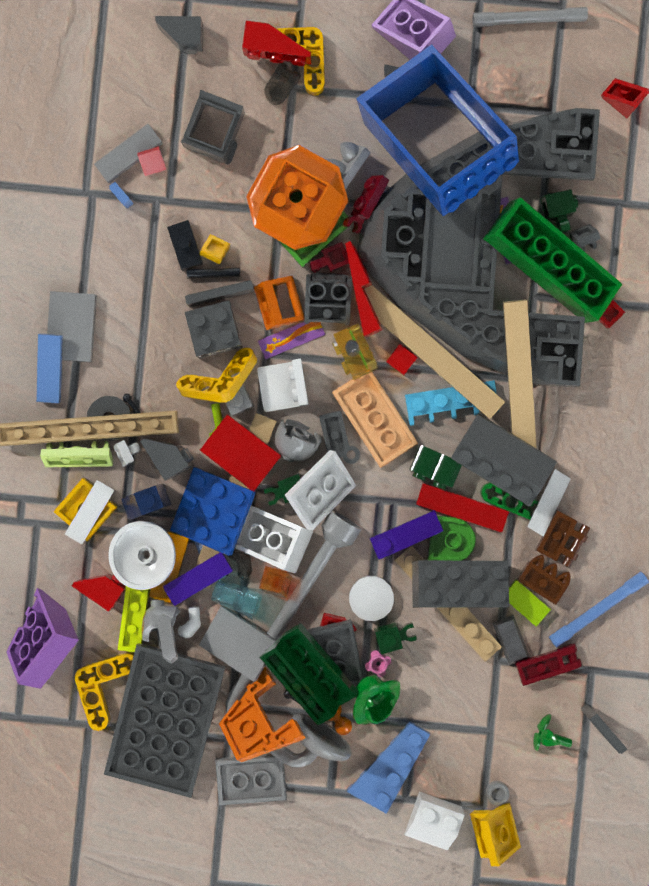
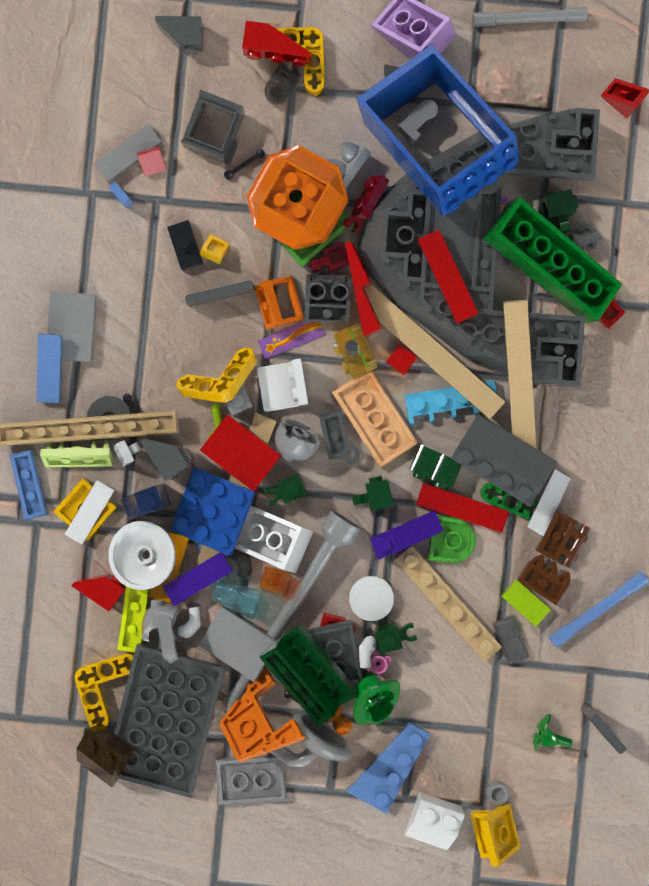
(29, 484): none -> medium blue tile
(41, 641): medium lavender wedge -> none
(104, 753): none -> dark brown slope
(213, 273): black piece -> none
(213, 329): dark grey brick -> none
(229, 174): none -> black hinge
(320, 490): white plate -> none
(366, 648): none -> white arm
(377, 494): none -> dark green brick
(422, 115): none -> light grey leg
(447, 276): none -> red tile
(460, 584): dark grey brick -> none
(548, 664): dark red plate -> none

